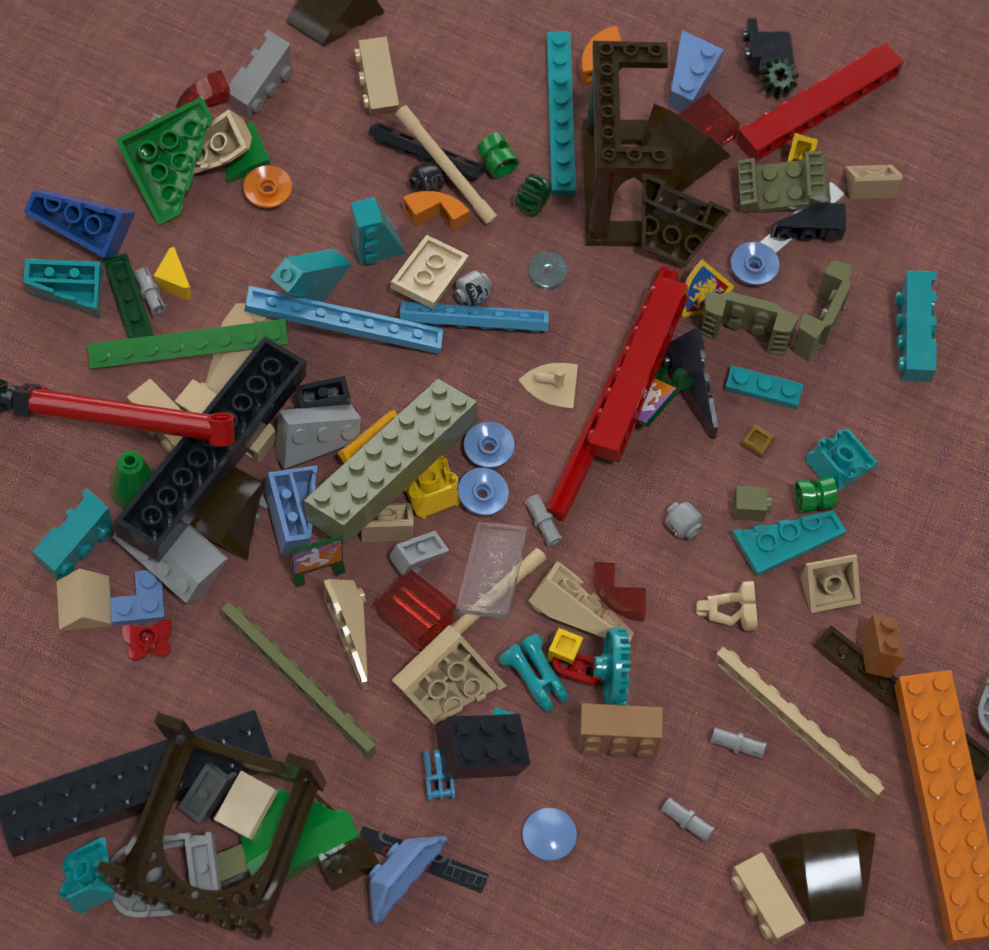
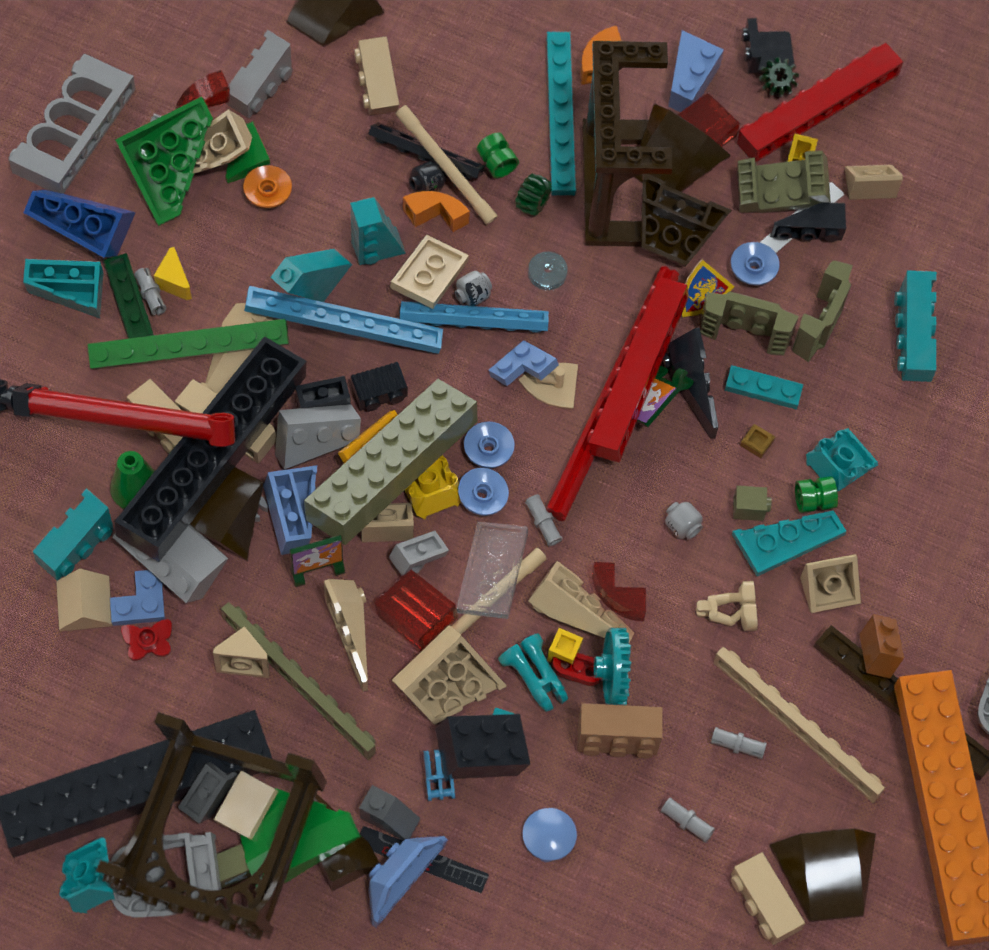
(89, 76): none -> light grey fence
(241, 656): none -> tan slope
(379, 386): none -> black brick
(388, 813): none -> dark grey slope
(523, 359): none -> medium blue plate

